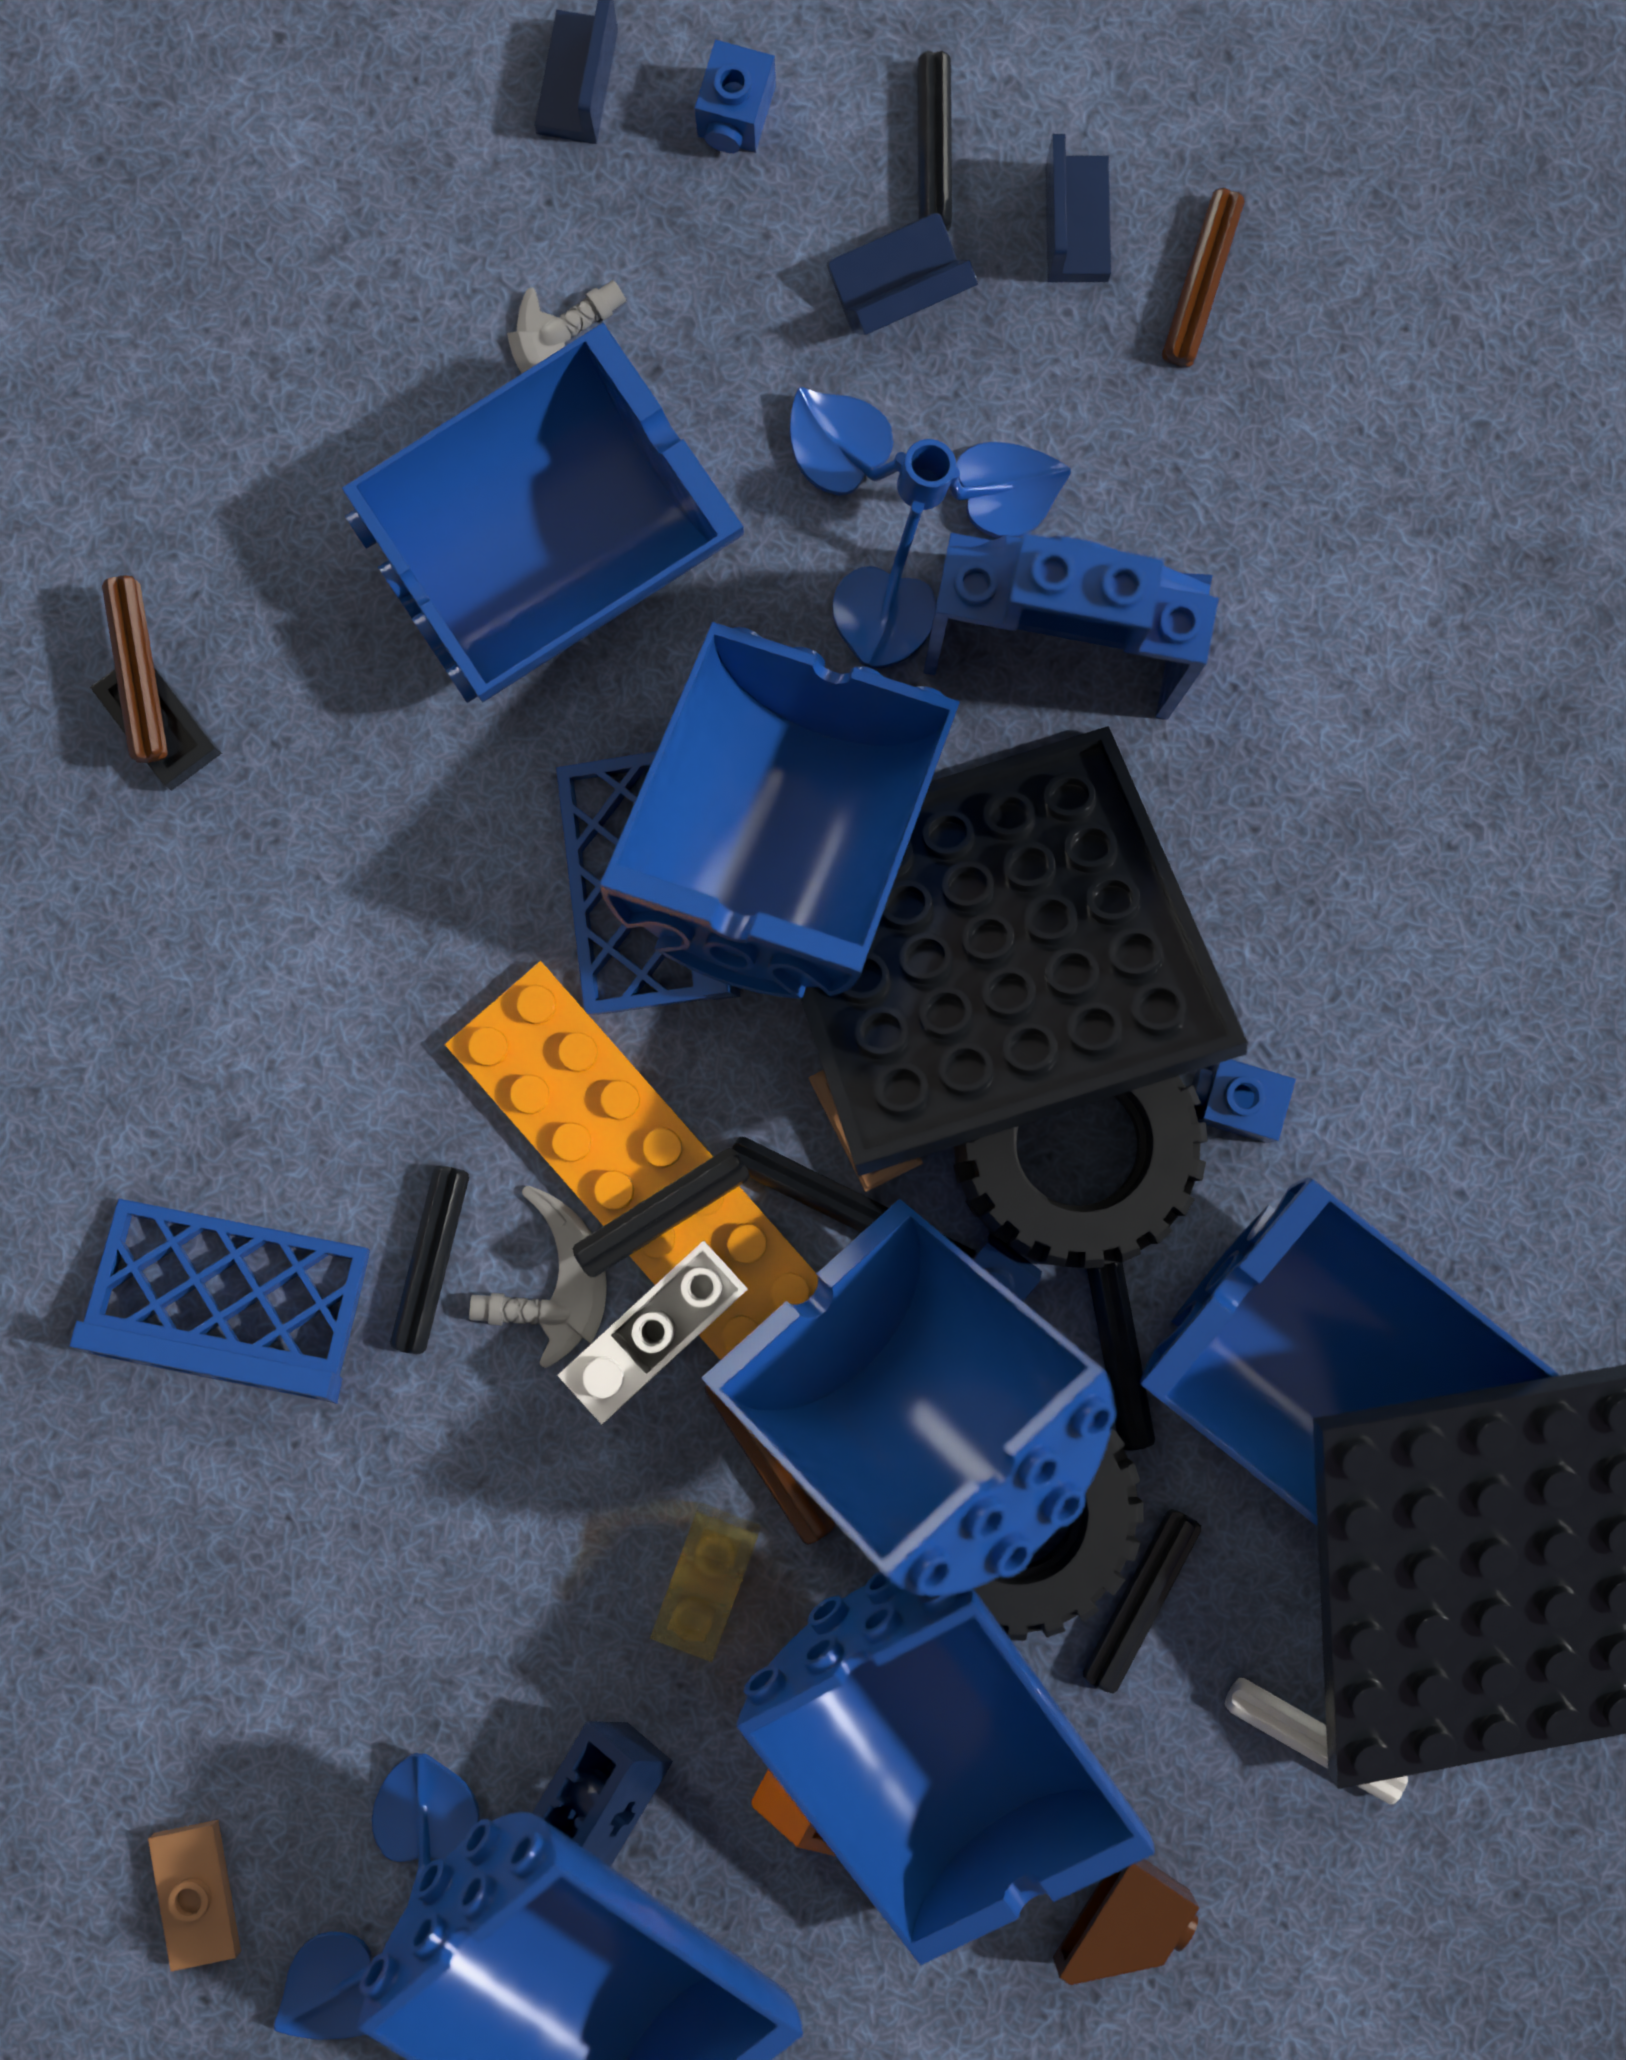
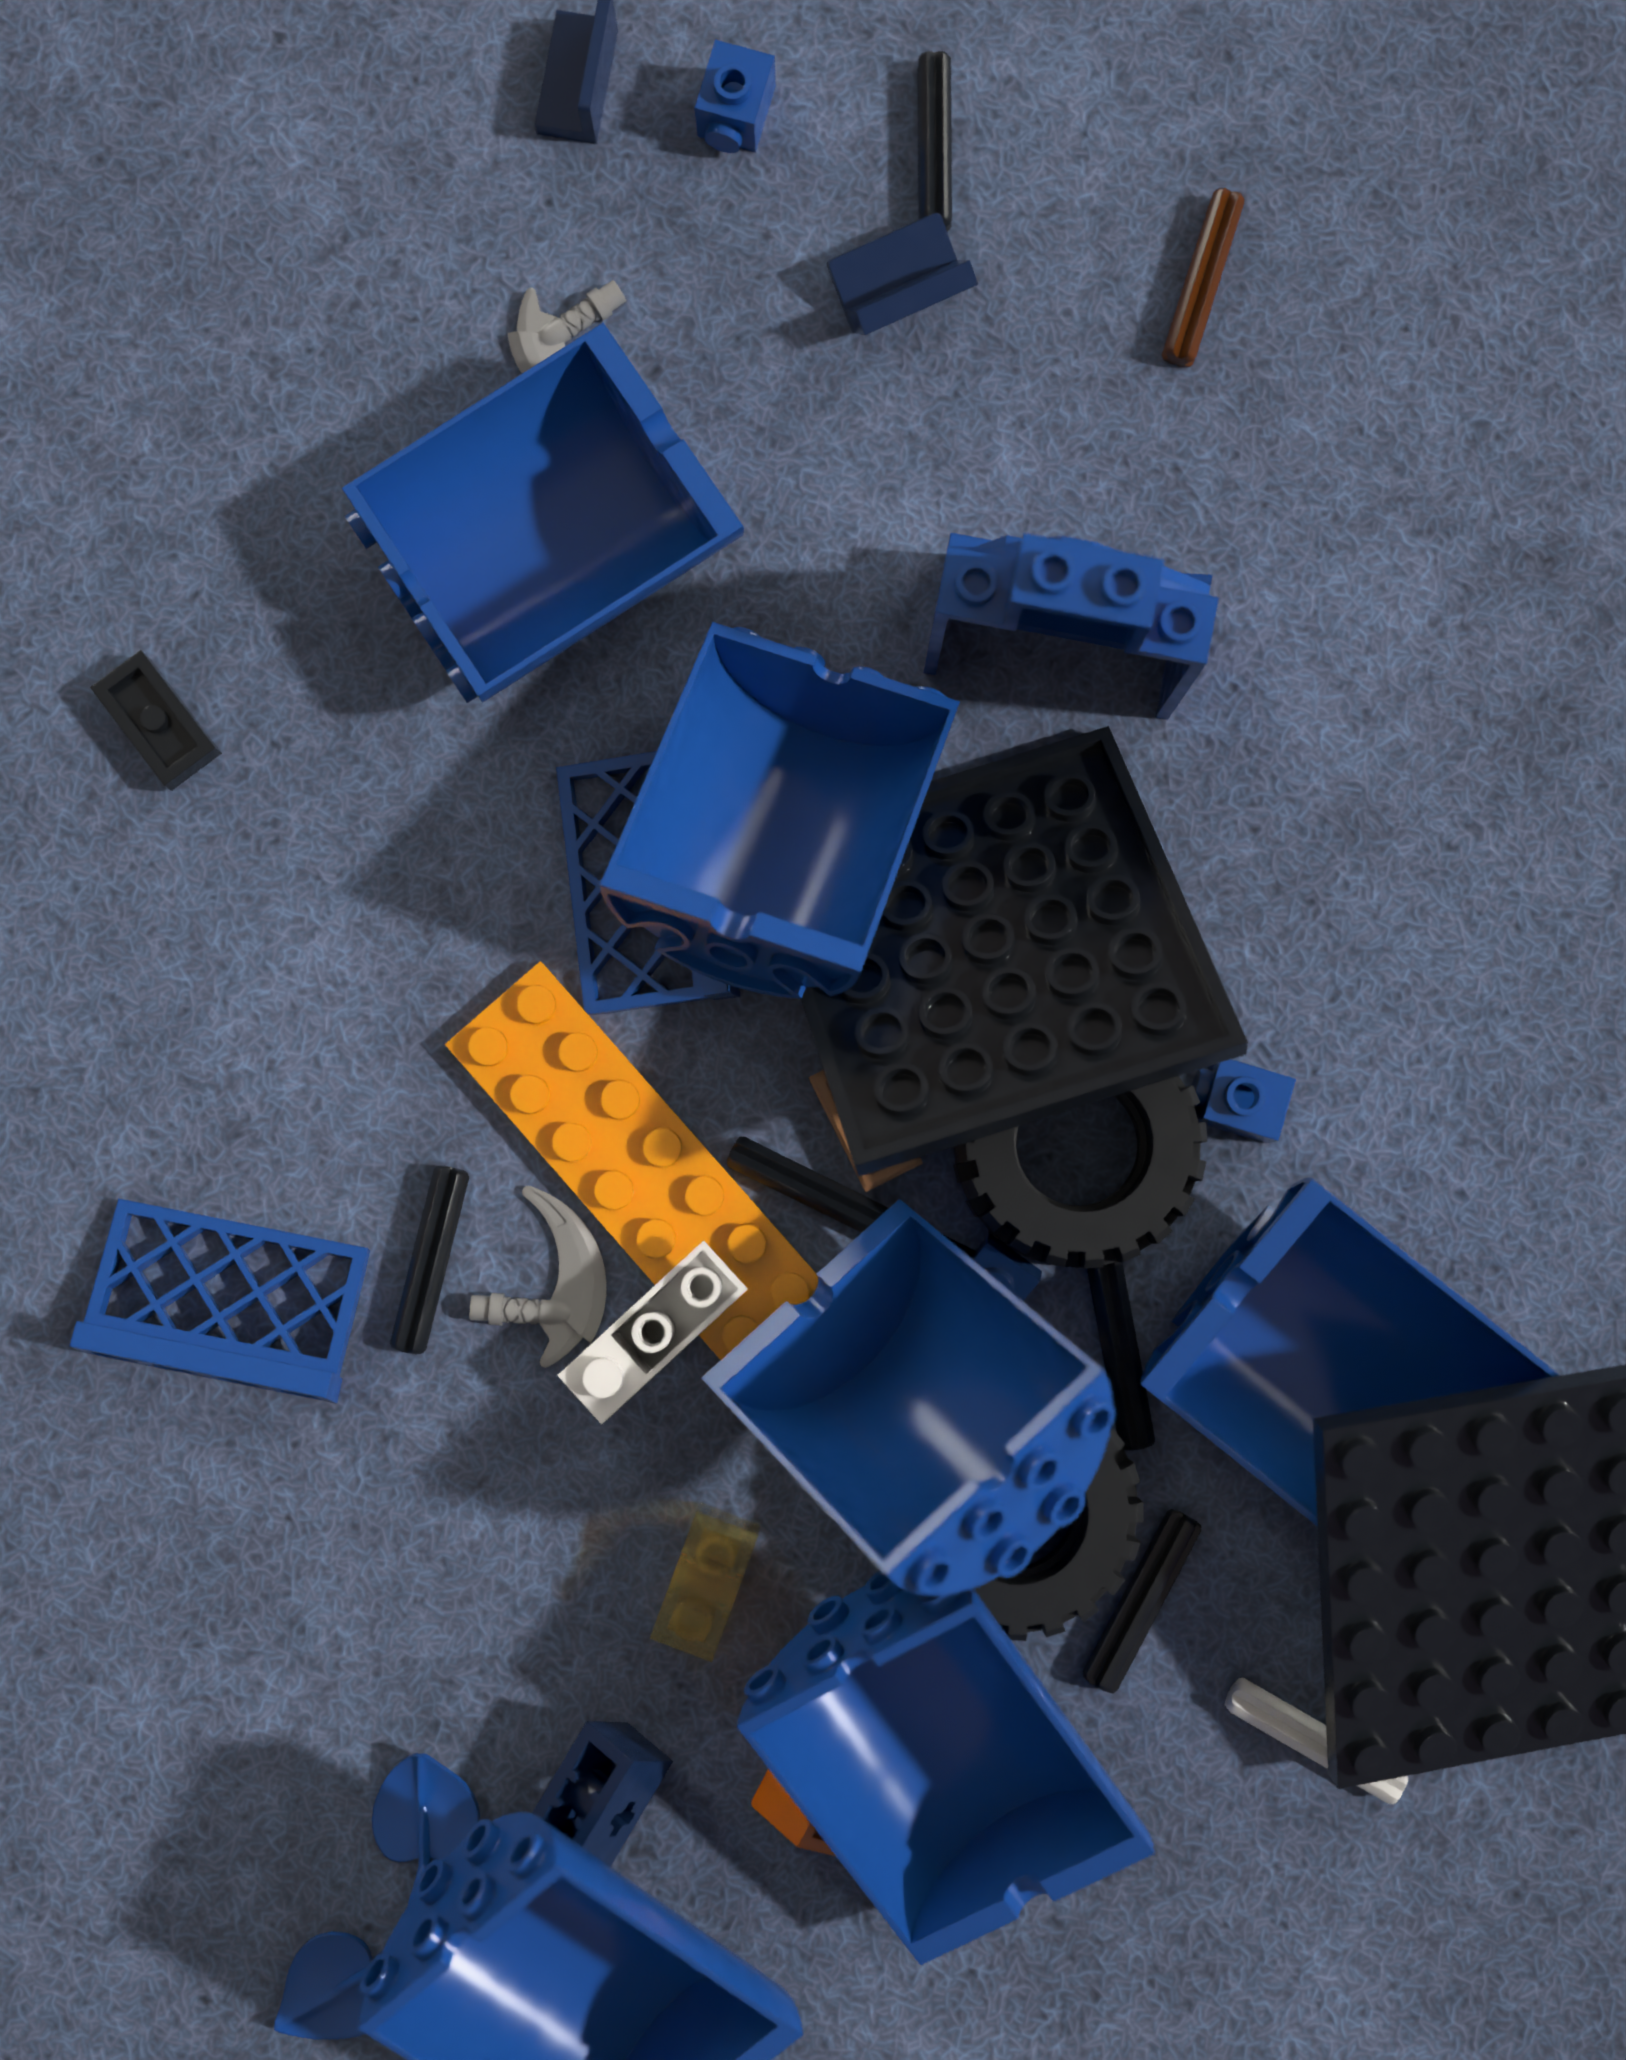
(134, 669): reddish brown axle -> none
(194, 1895): medium nougat plate -> none
(660, 1212): black axle -> none
(799, 1507): reddish brown axle -> none
(845, 439): blue plant -> none
(1077, 215): dark blue panel -> none
(1128, 1925): reddish brown slope -> none

